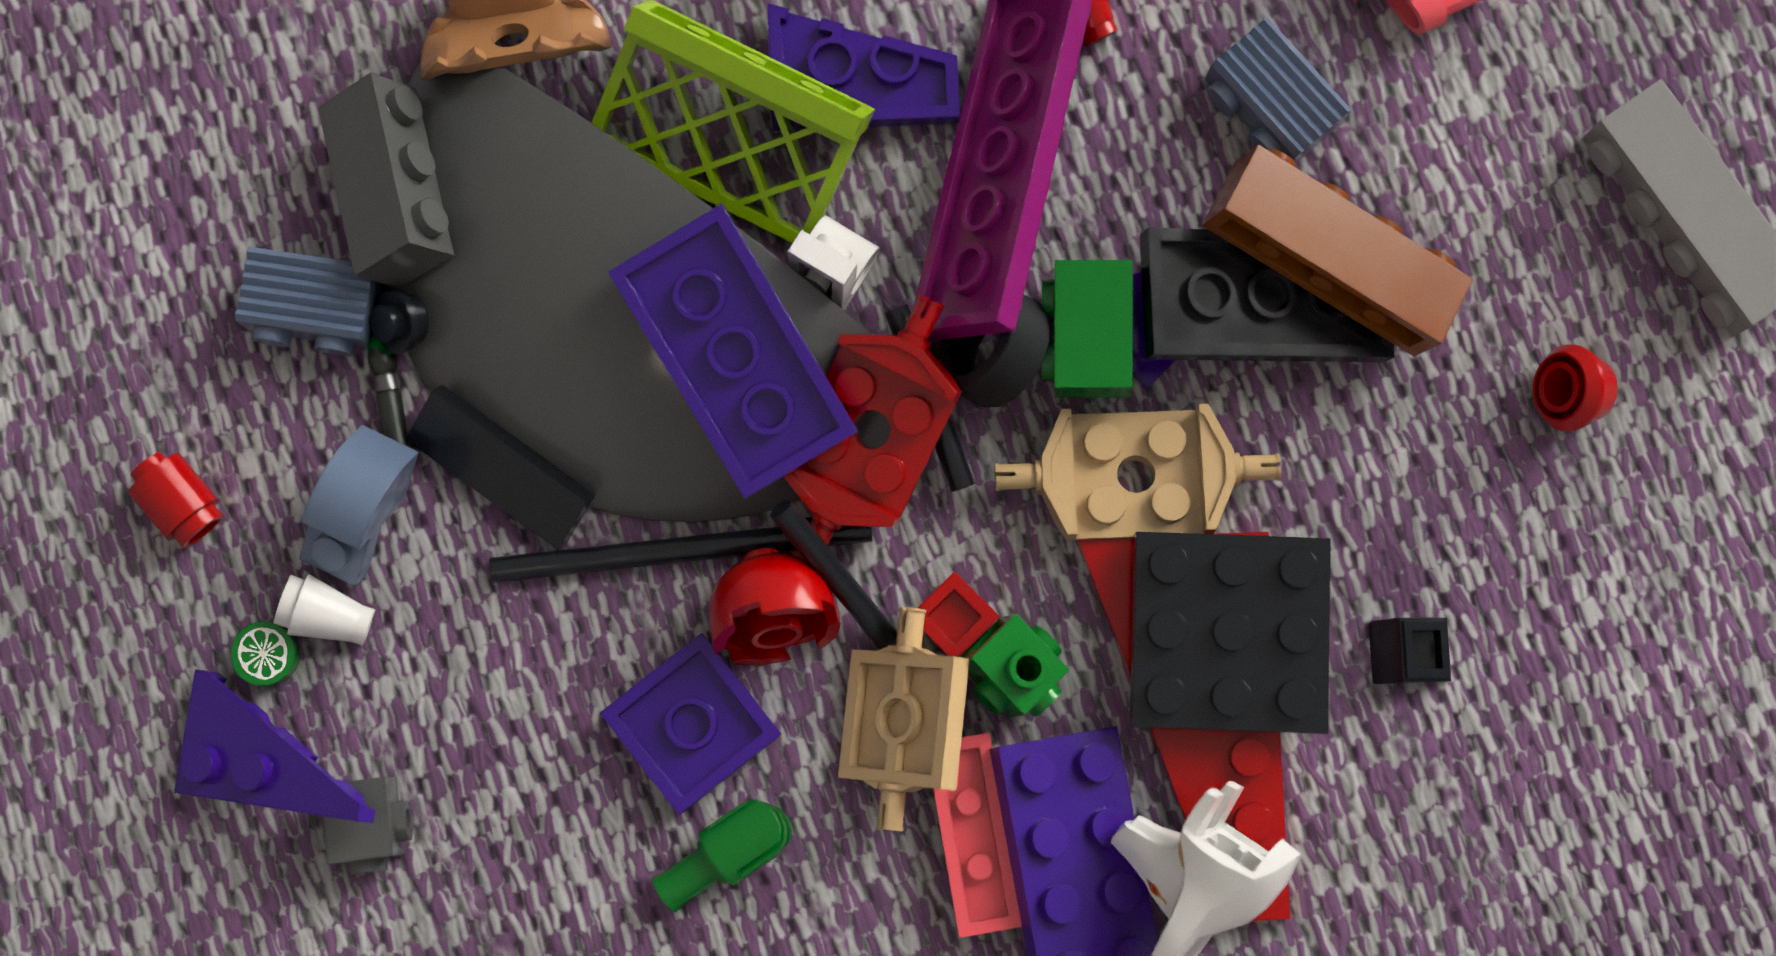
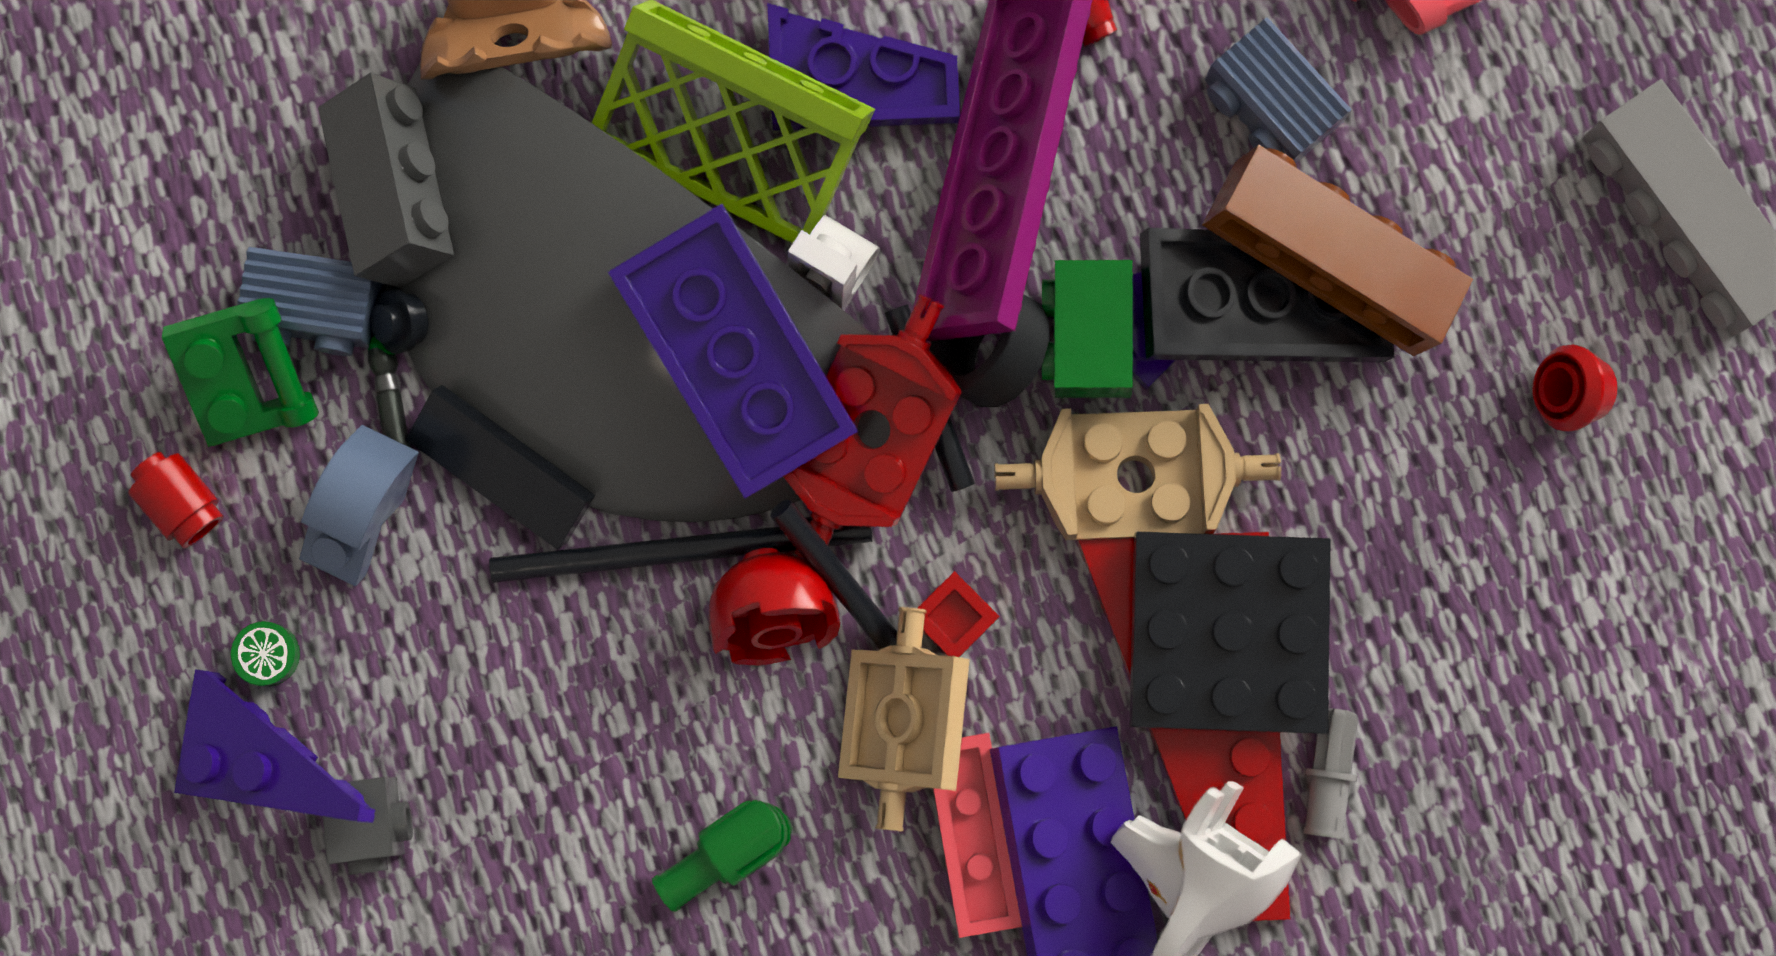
(220, 379): none -> green plate
(322, 612): white cone -> none
(690, 724): dark purple plate -> none
(994, 663): green brick -> none
(1331, 775): none -> light grey axle
(1409, 650): black slope -> none

